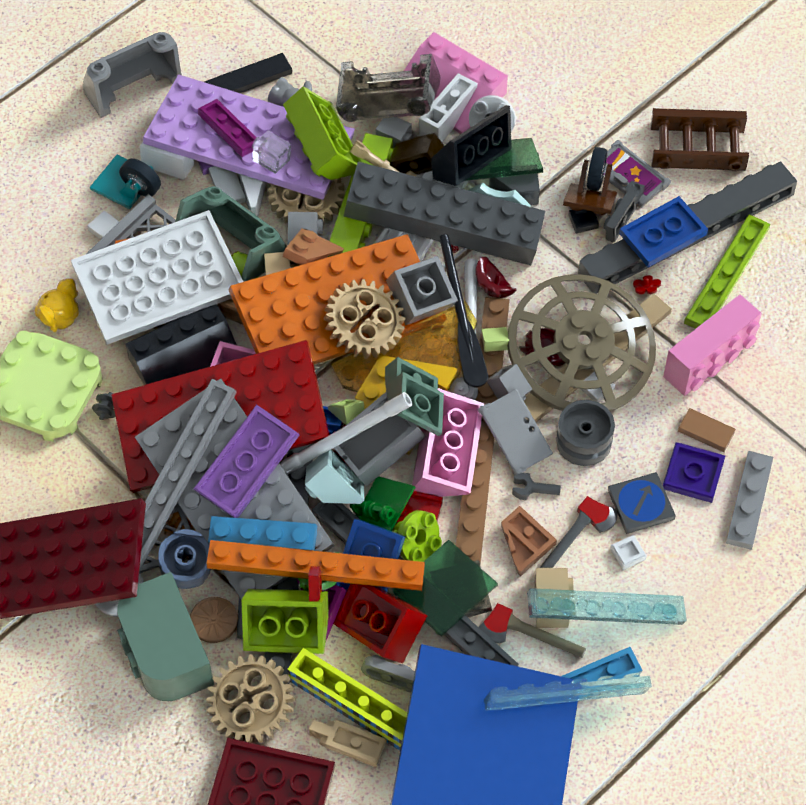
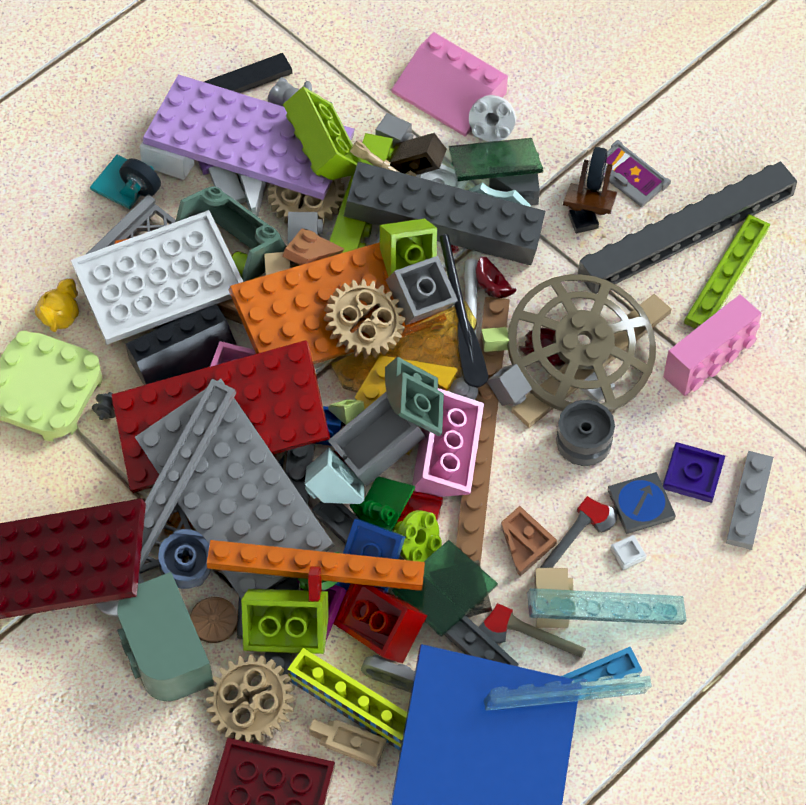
(102, 224): white tile -> none
(151, 55): light grey windscreen -> none
(228, 127): magenta tile -> none
(246, 462): medium lavender tile -> none
(264, 532): dark azure plate -> none
(271, 151): clear brick -> none
(387, 94): clear smoke windscreen -> none
(389, 409): white piece -> none
(407, 243): none -> lime slope
(447, 107): white slope -> none
(473, 149): black slope -> none
(514, 432): light grey door -> none
(532, 487): dark grey bar -> none
(623, 210): dark grey hinge -> none
(646, 285): red plant -> none
(663, 231): blue plate -> none
(699, 121): reddish brown fence -> none
(706, 430): medium nougat tile -> none

